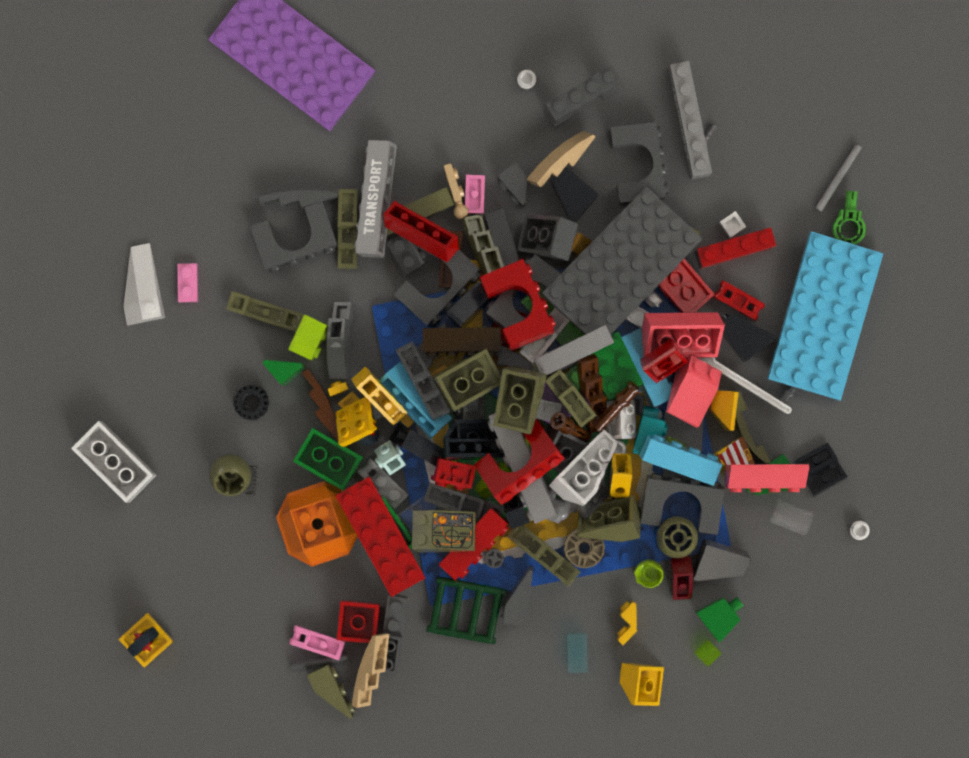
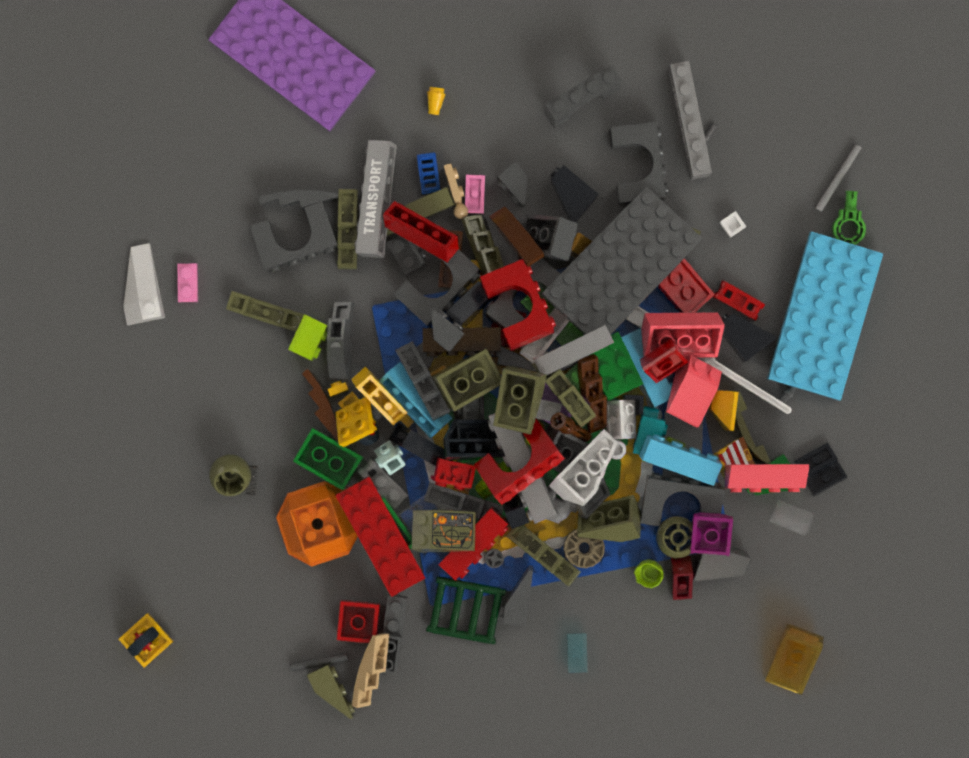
(113, 461): white brick -> none
(239, 402): black tyre -> none
(283, 371): green slope -> none
(317, 642): bright pink plate -> none
(428, 156): none -> blue slope
(435, 100): none -> yellow cone
(445, 332): none -> dark grey slope
(516, 236): none -> reddish brown slope
(526, 79): white plate -> none
(565, 154): tan slope -> none
(620, 482): yellow torso -> none
(622, 400): reddish brown pin -> none
(629, 614): yellow slope -> none
(642, 683): yellow slope -> none
(653, 300): white plate -> none
(707, 653): clear neon green plate -> none
(711, 533): none -> magenta slope
(720, 616): green torso -> none
(735, 248): red brick -> none
(795, 658): none -> clear yellow slope
(859, 530): white plate -> none

